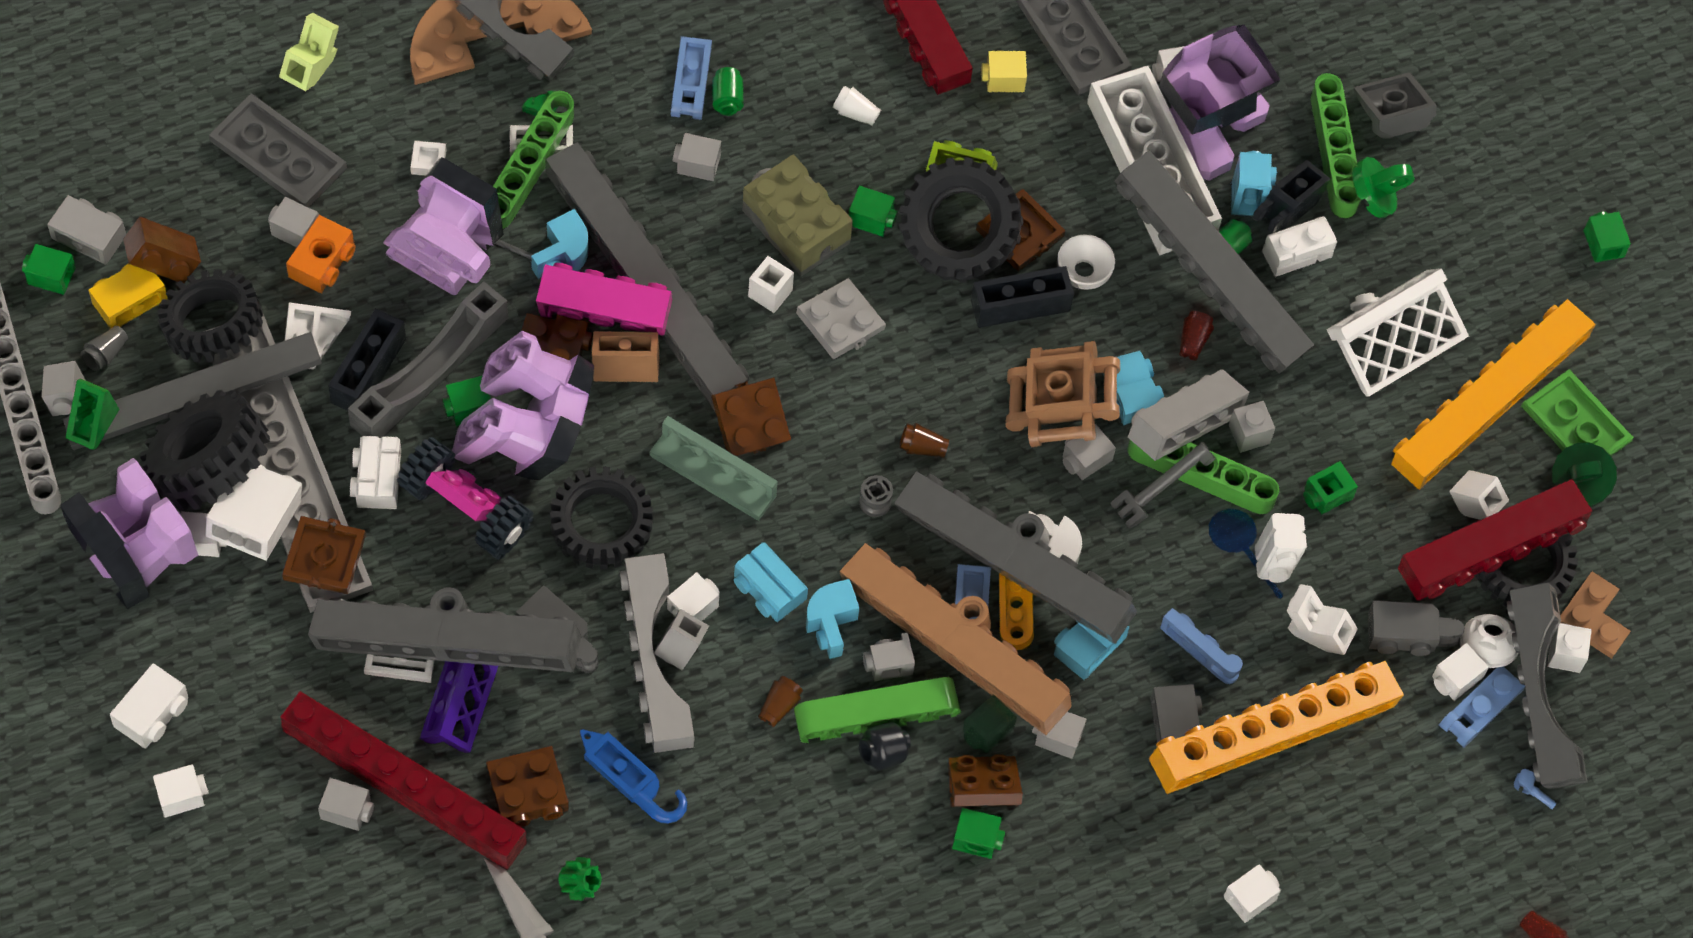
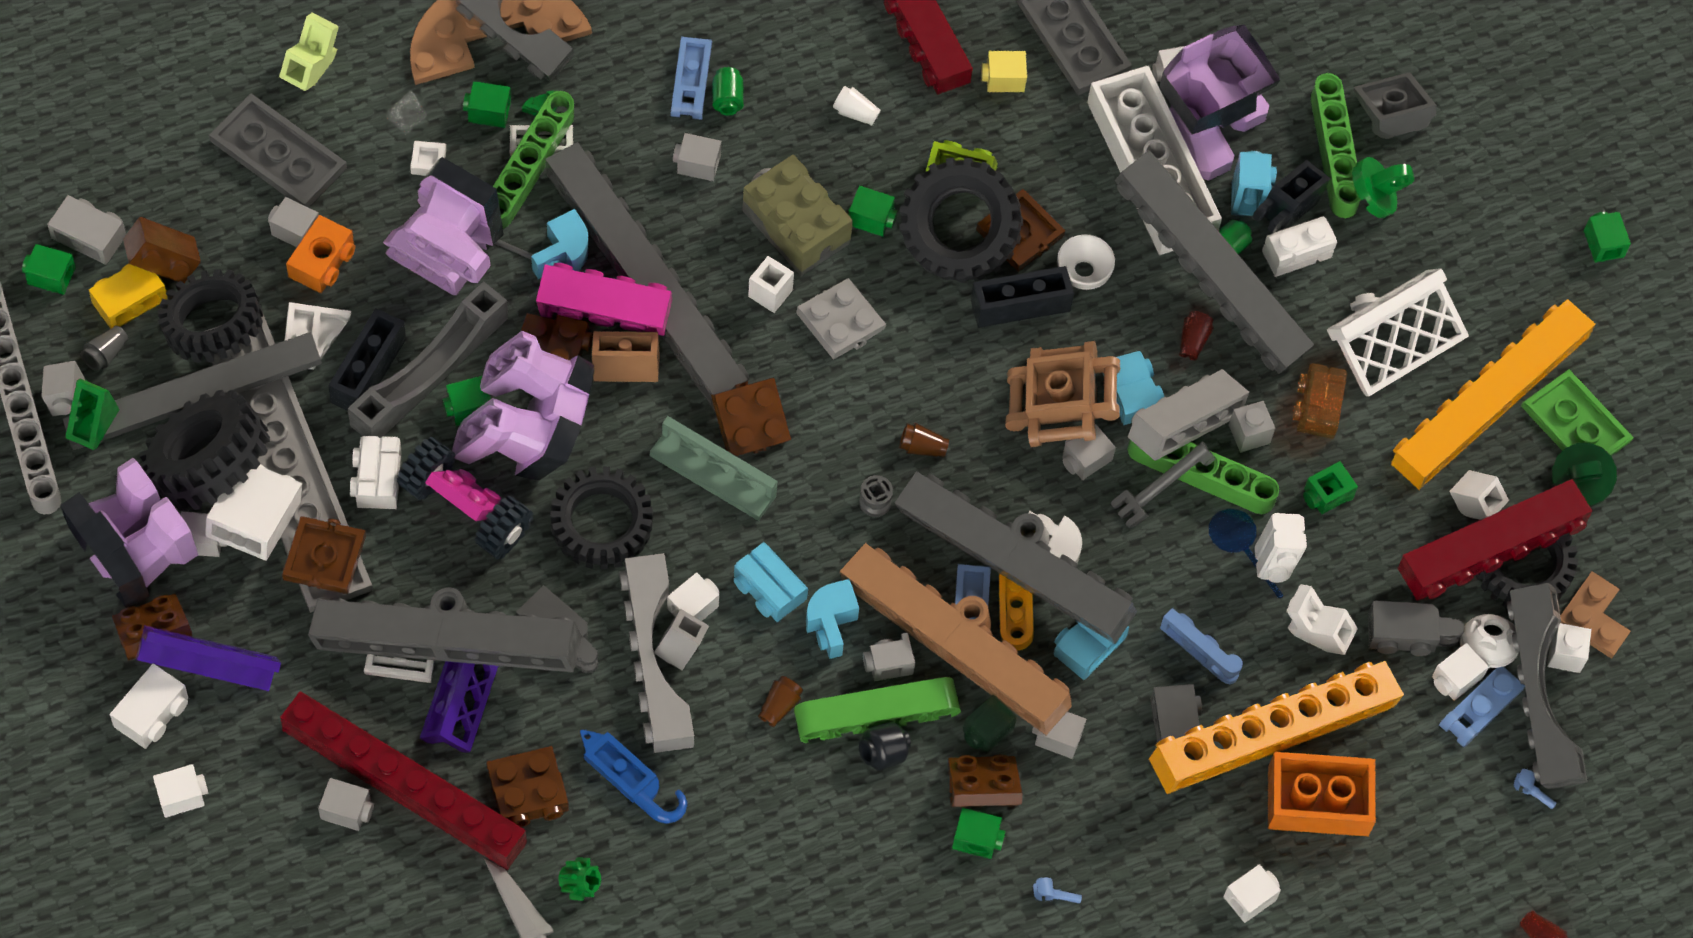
(161, 613): none -> reddish brown plate
(207, 658): none -> dark purple fence
(406, 113): none -> clear slope
(488, 104): none -> green brick
(1044, 887): none -> medium blue hand
(1321, 400): none -> clear orange brick
(1321, 794): none -> orange brick

